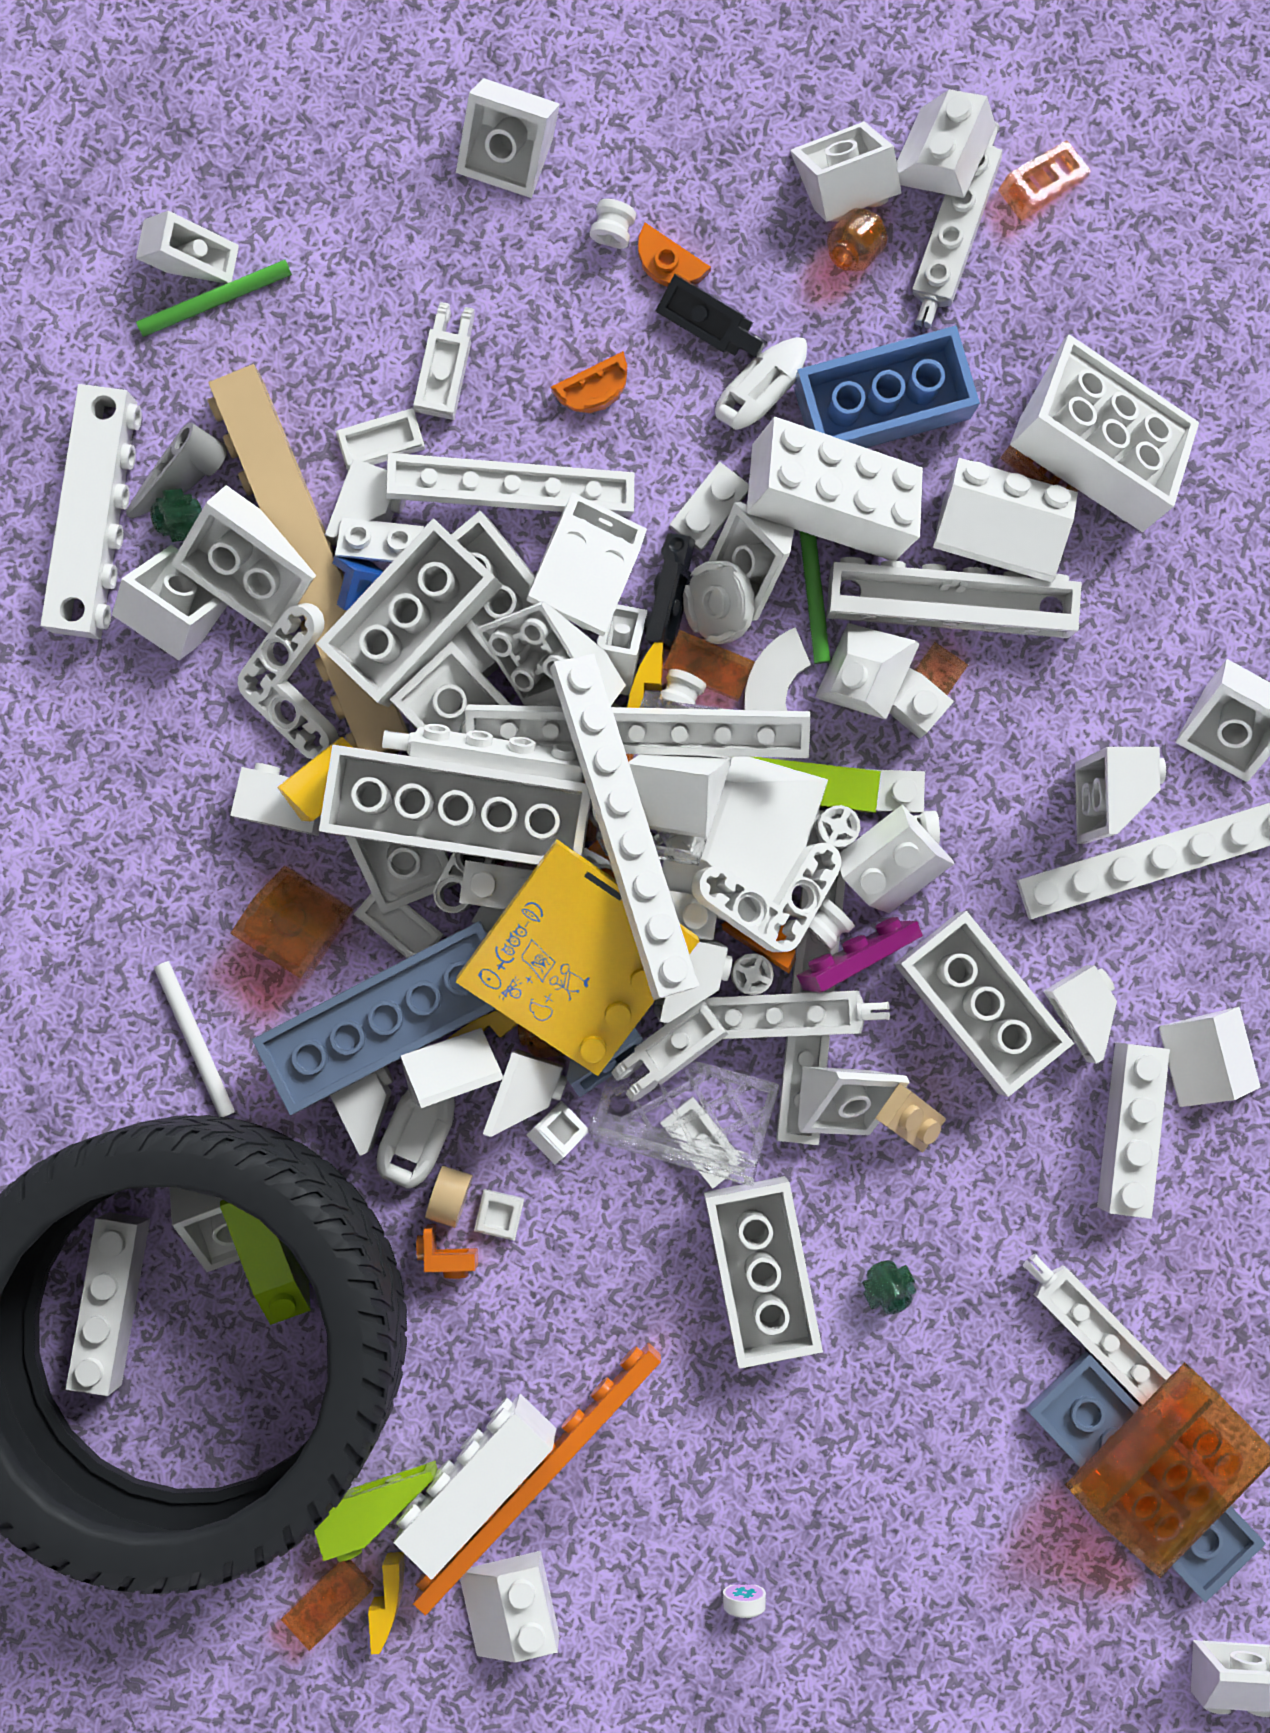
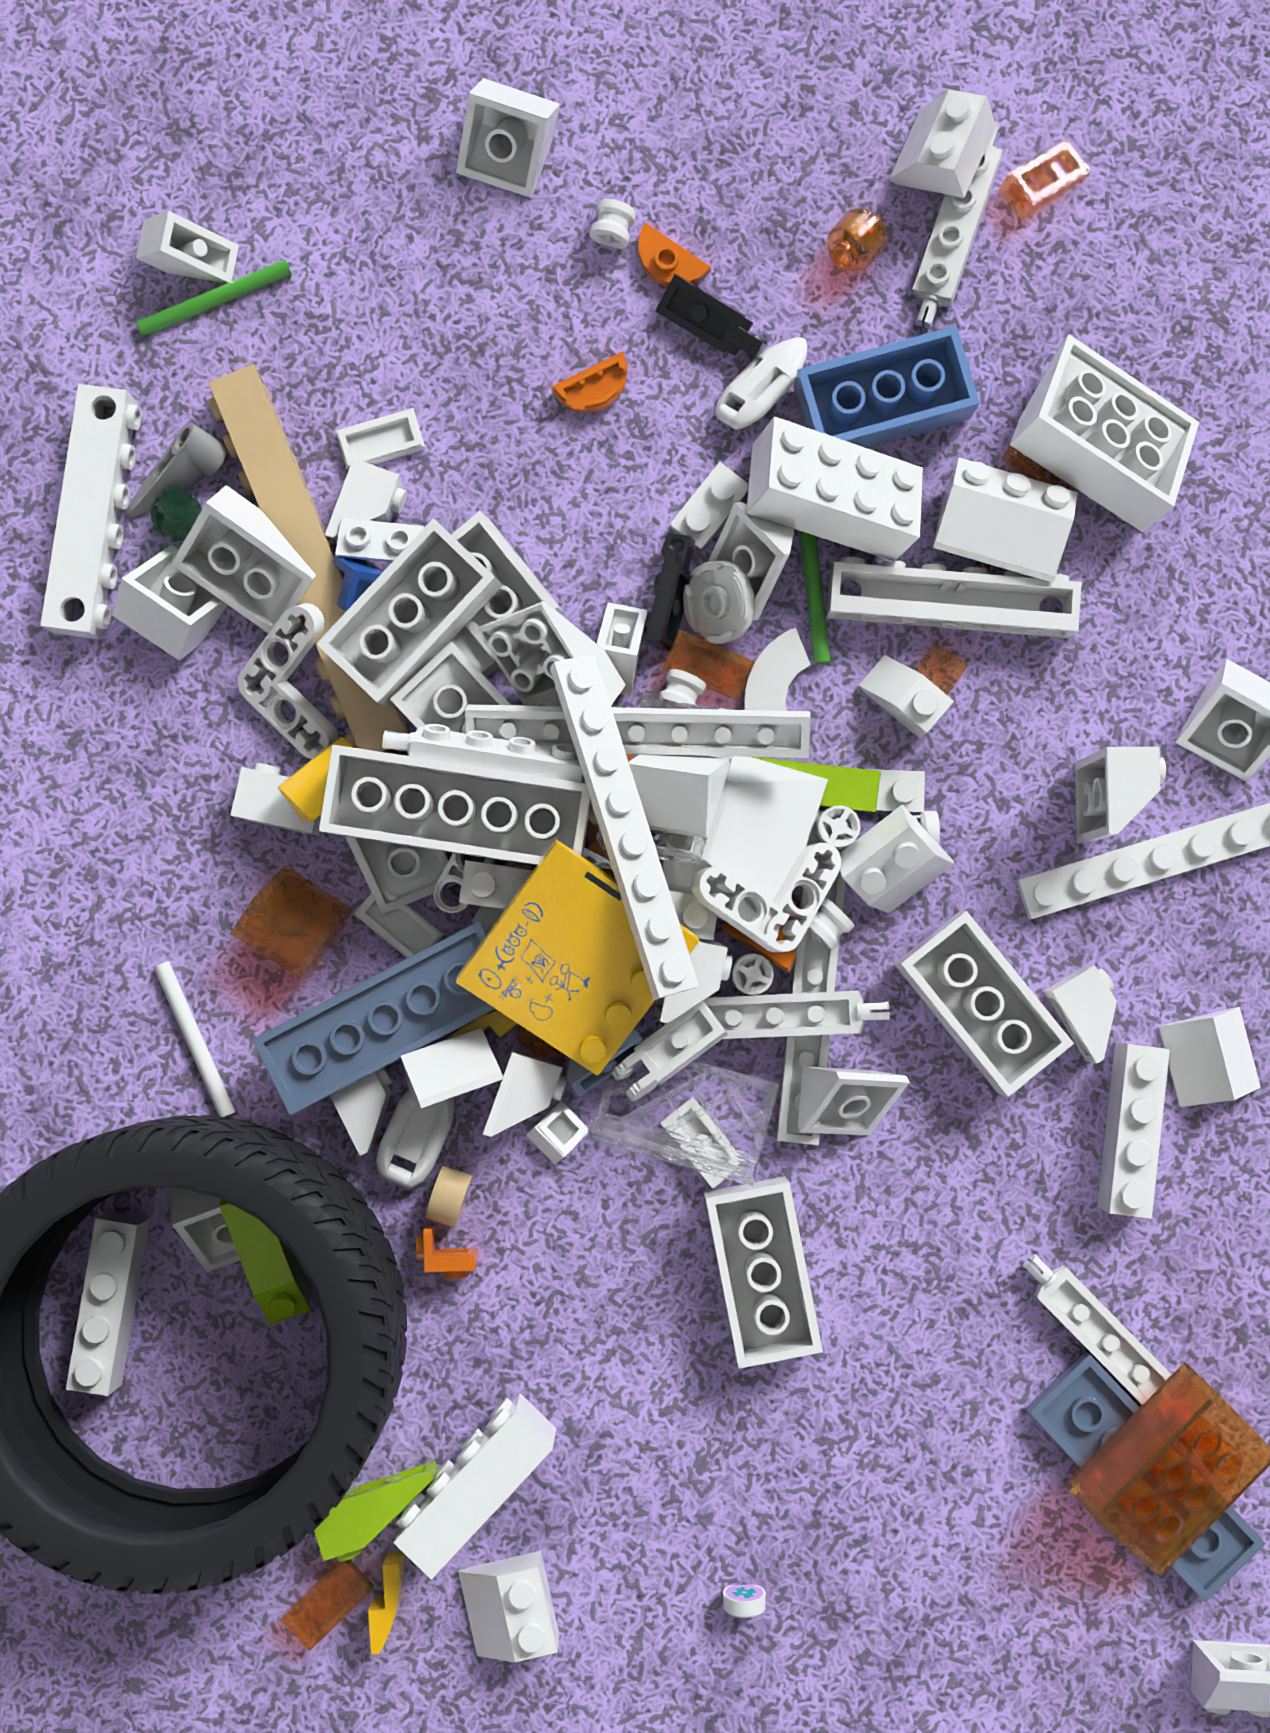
(444, 365): white hinge -> none
(499, 1214): white tile -> none
(505, 483): white plate -> none
(578, 1430): orange plate -> none
(587, 564): white slope -> none
(648, 675): yellow slope -> none
(848, 171): white slope -> none
(858, 954): magenta plate -> none
(867, 670): white slope -> none
(889, 1287): clear green gear -> none
(911, 1118): tan plate -> none

